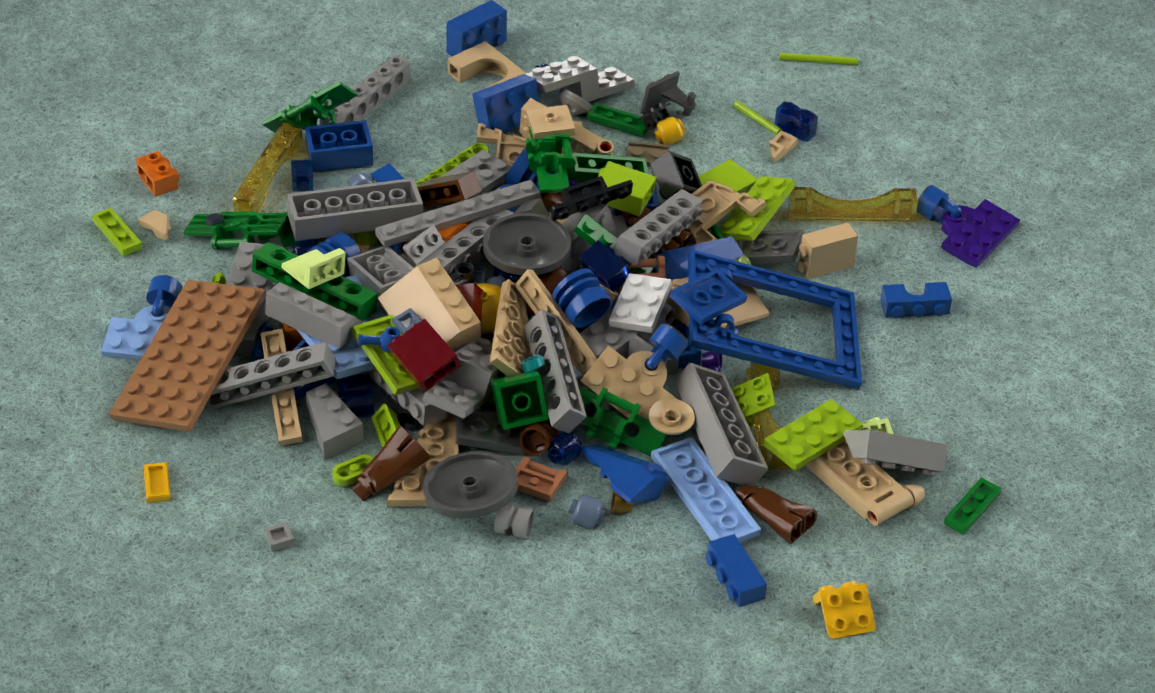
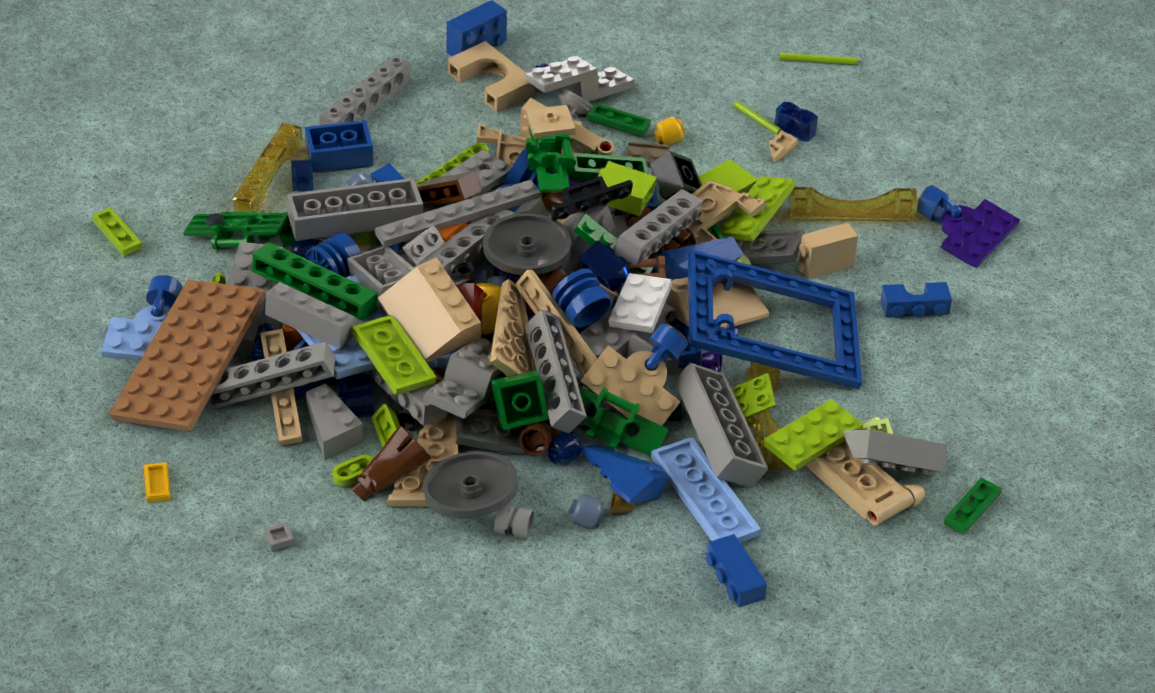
(157, 173): orange brick -> none
(157, 222): tan slope -> none
(314, 108): green piece -> none
(316, 268): yellowish green bracket -> none
(383, 340): blue bar -> none
(405, 321): sand blue tile -> none
(424, 355): dark red brick -> none
(502, 103): blue brick -> none
(532, 363): teal tile -> none
(539, 479): nougat plate -> none
(654, 115): black hinge -> none
(667, 90): dark grey plate -> none
(671, 416): tan dish -> none
(708, 296): blue plate -> none
(782, 515): reddish brown piece -> none
(846, 609): yellow bracket -> none

